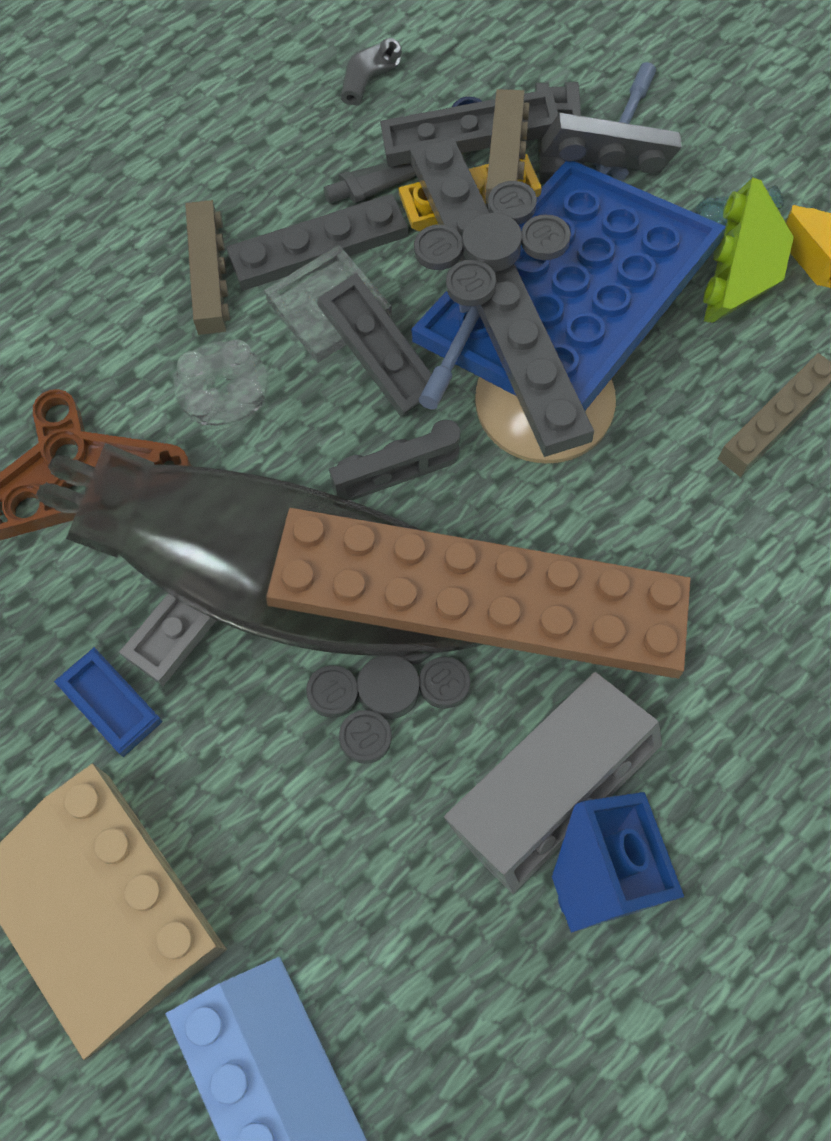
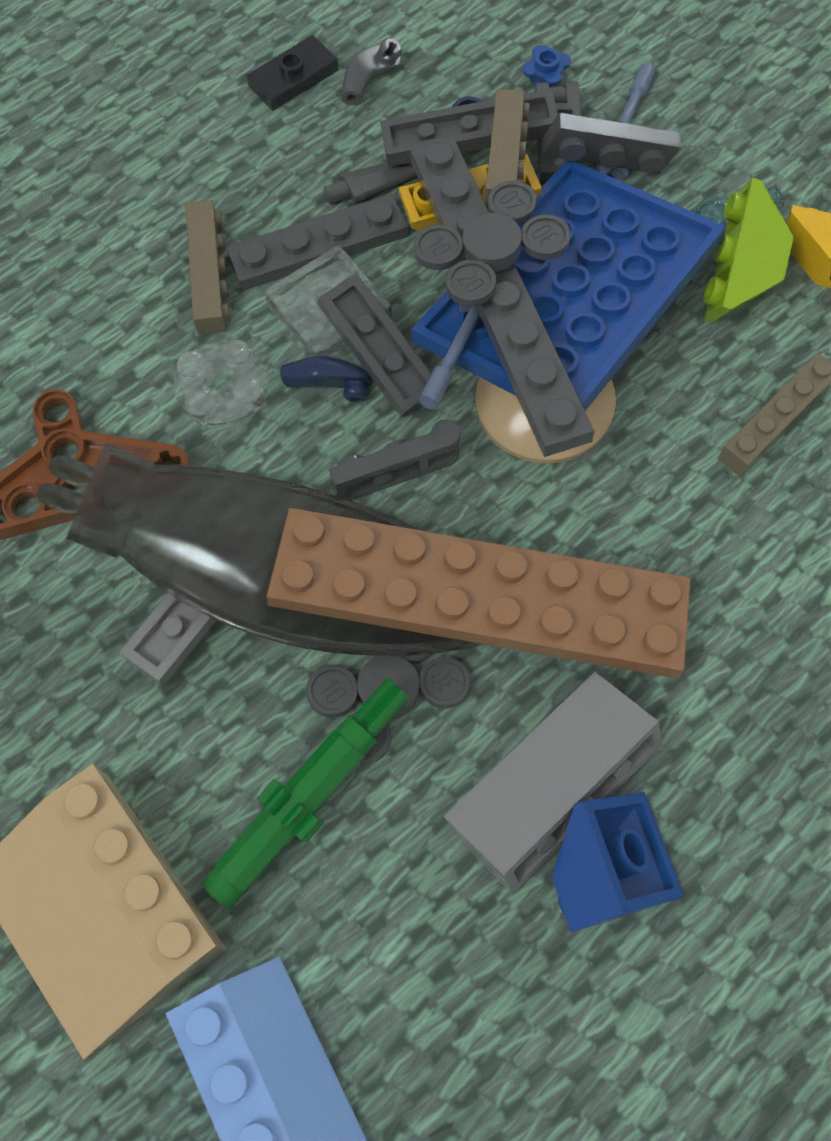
(108, 702): blue tile -> none
(292, 72): none -> black plate
(292, 807): none -> green piece
(328, 372): none -> dark blue arm
(546, 65): none -> blue plate

